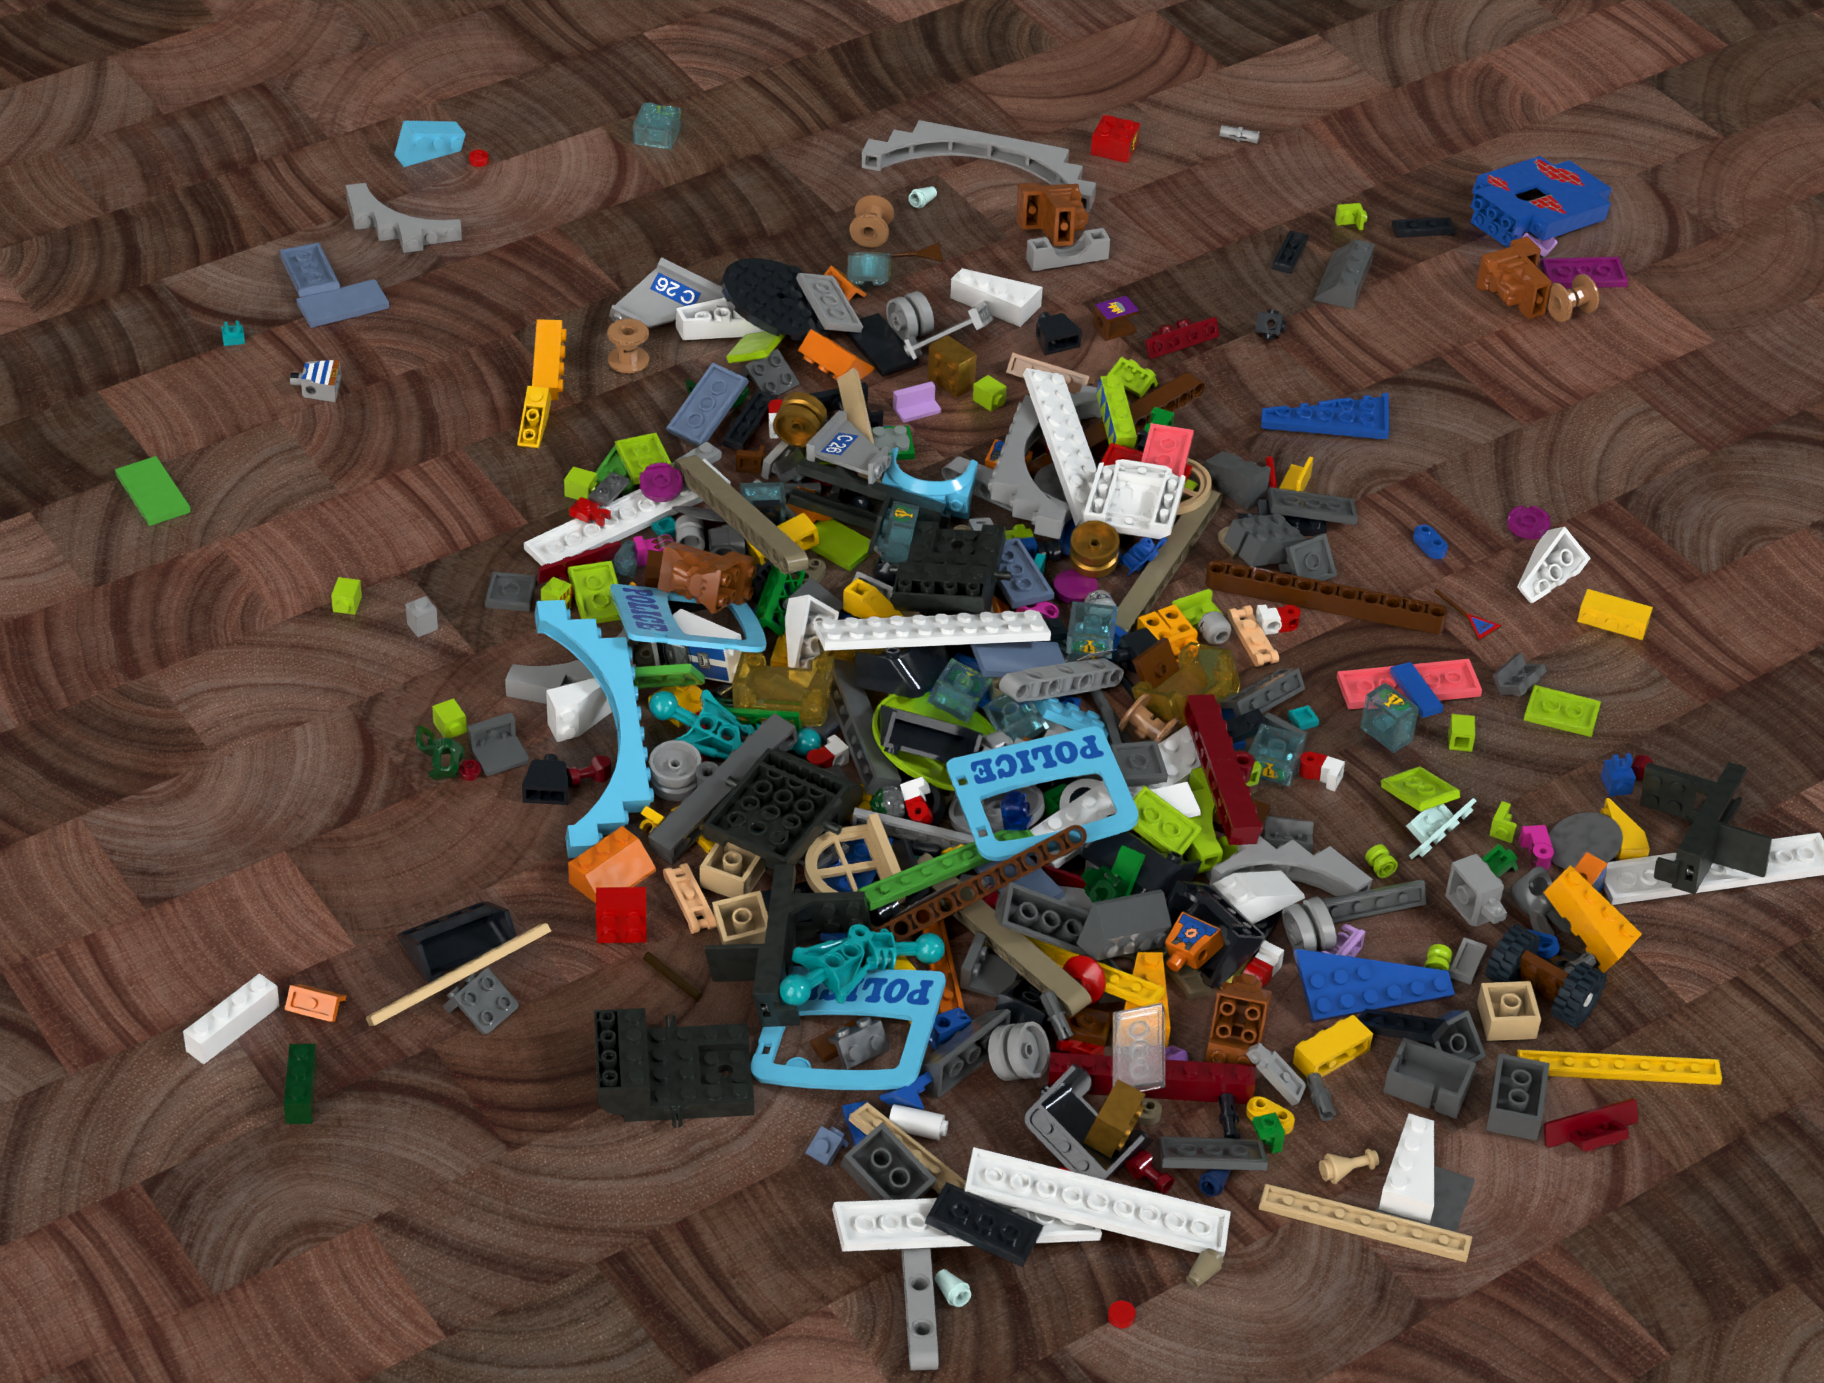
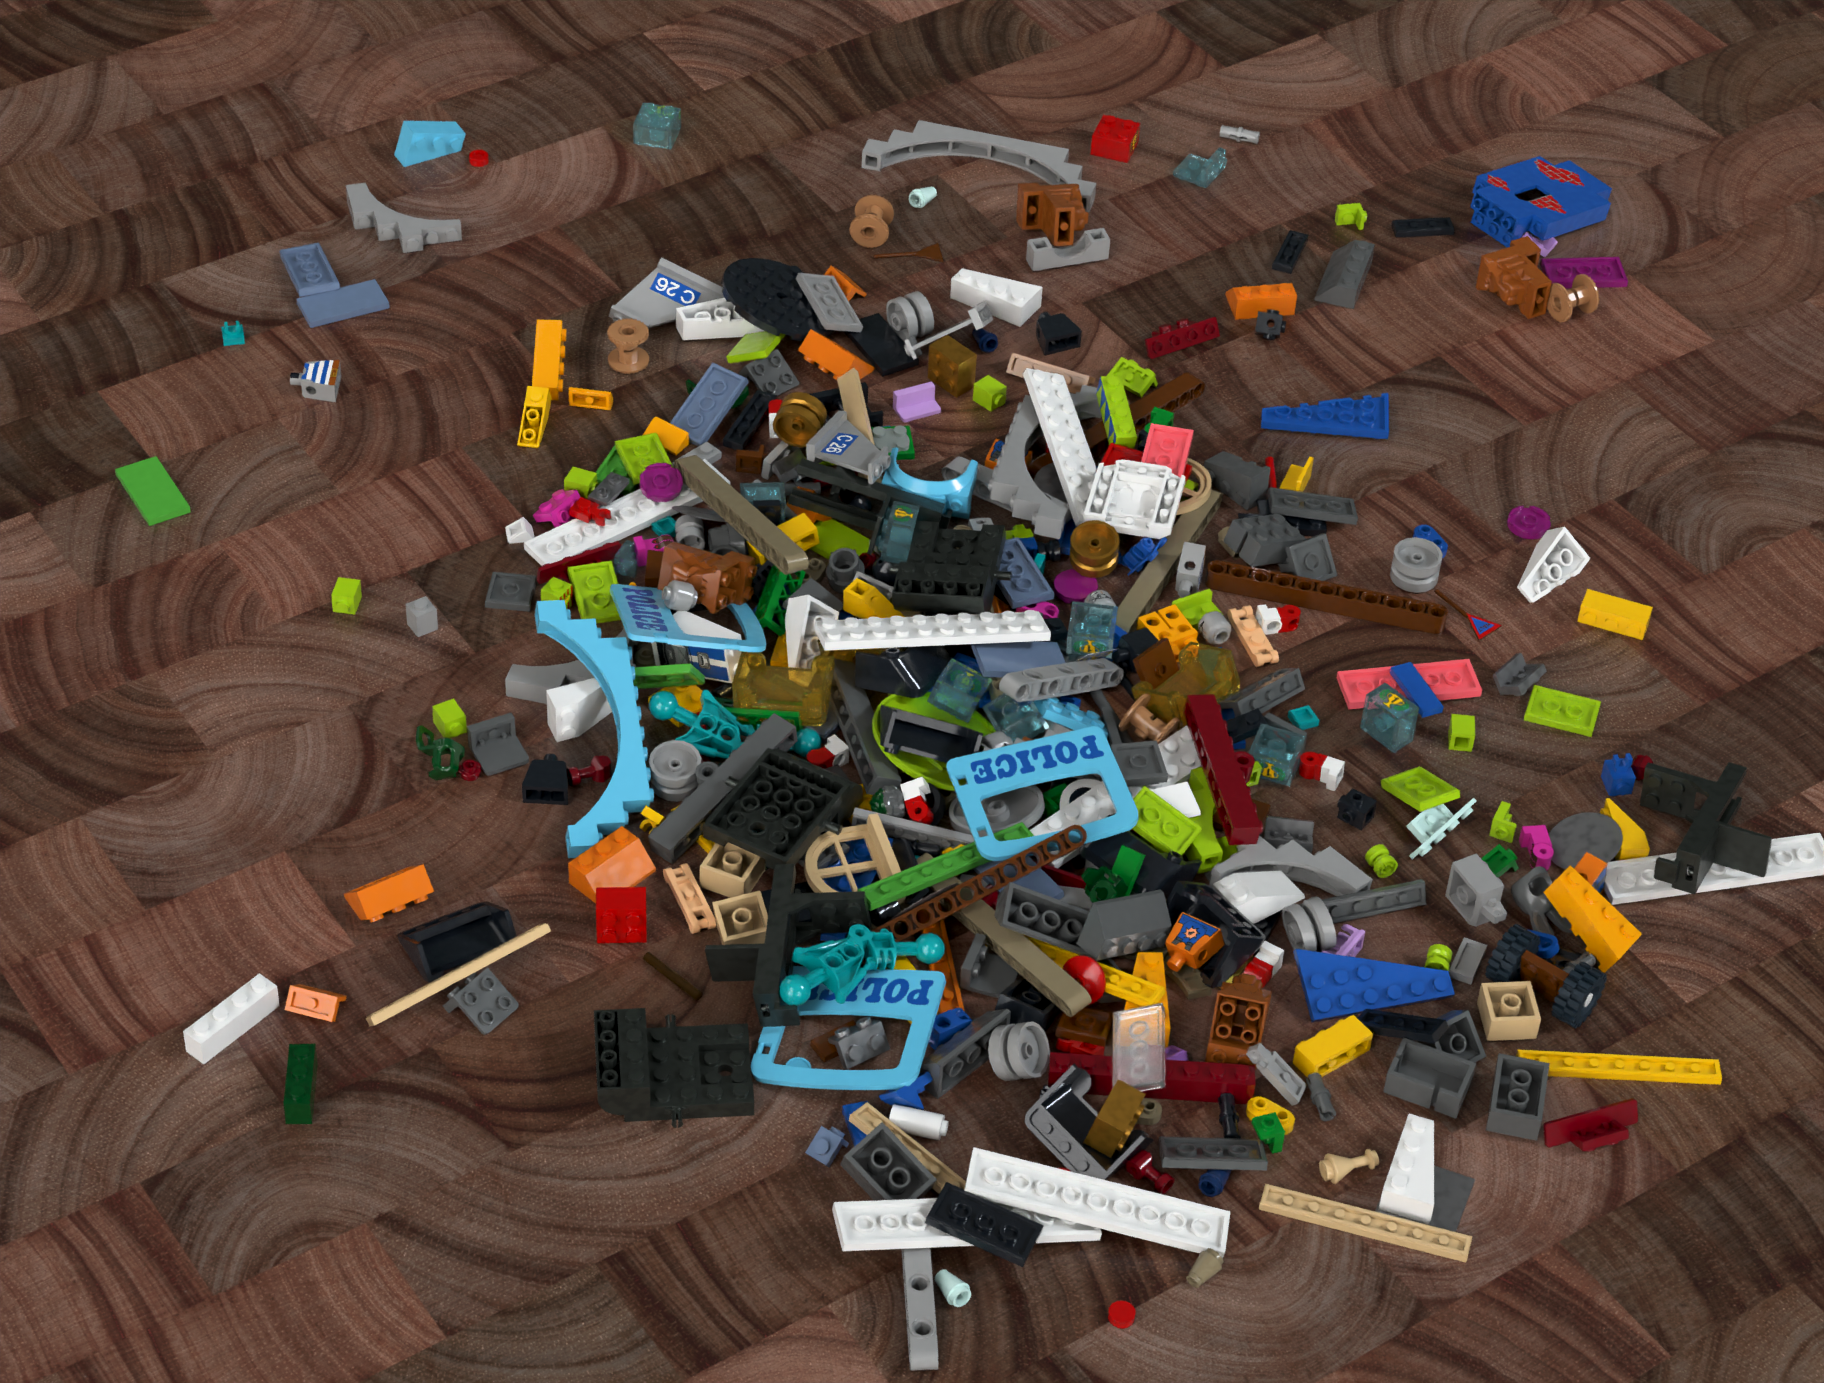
(390, 893): none -> orange slope
(519, 531): none -> white slope
(557, 508): none -> dark pink bracket
(590, 398): none -> light orange slope
(671, 437): none -> light orange slope
(679, 596): none -> light grey head
(843, 568): none -> dark grey piece
(867, 560): none -> dark red plate
(869, 267): clear light blue brick -> none
(986, 340): none -> dark blue cone
(1016, 811): clear blue brick -> none
(1056, 1015): dark grey axle -> none
(1114, 318): piece -> none
(1189, 578): none -> light grey torso
(1200, 170): none -> clear light blue bracket
(1248, 300): none -> orange slope
(1356, 809): none -> black brick
(1416, 565): none -> light grey wheel

